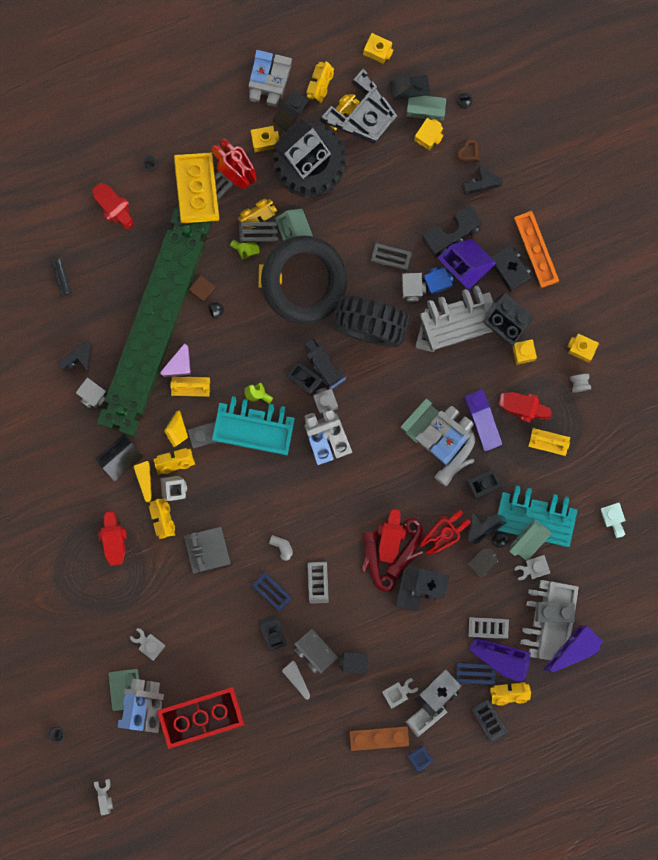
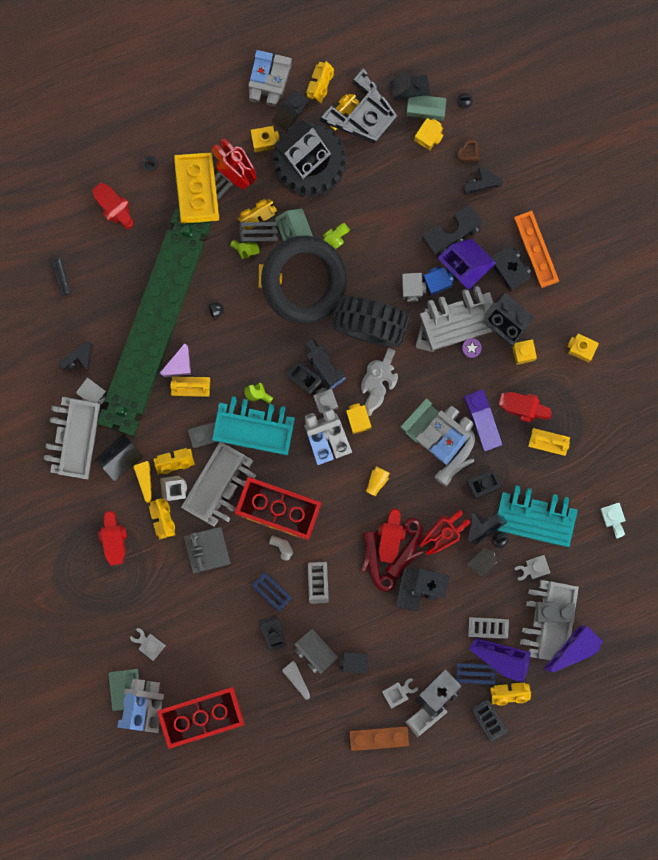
(60, 737): black hinge -> none
(76, 438): none -> light grey hinge
(105, 802): light grey plate -> none
(176, 429): yellow piece -> none
(202, 288): reddish brown tile -> none
(216, 483): none -> light grey hinge
(278, 509): none -> red brick
(334, 237): none -> lime plate
(358, 418): none -> yellow brick
(377, 373): none -> light grey piece
(377, 480): none -> yellow cone
(378, 48): yellow brick -> none
(390, 264): dark grey tile -> none
(420, 758): dark blue tile -> none
(471, 348): none -> medium lavender tile
(529, 539): sand green panel -> none
(580, 383): light grey wheel -> none

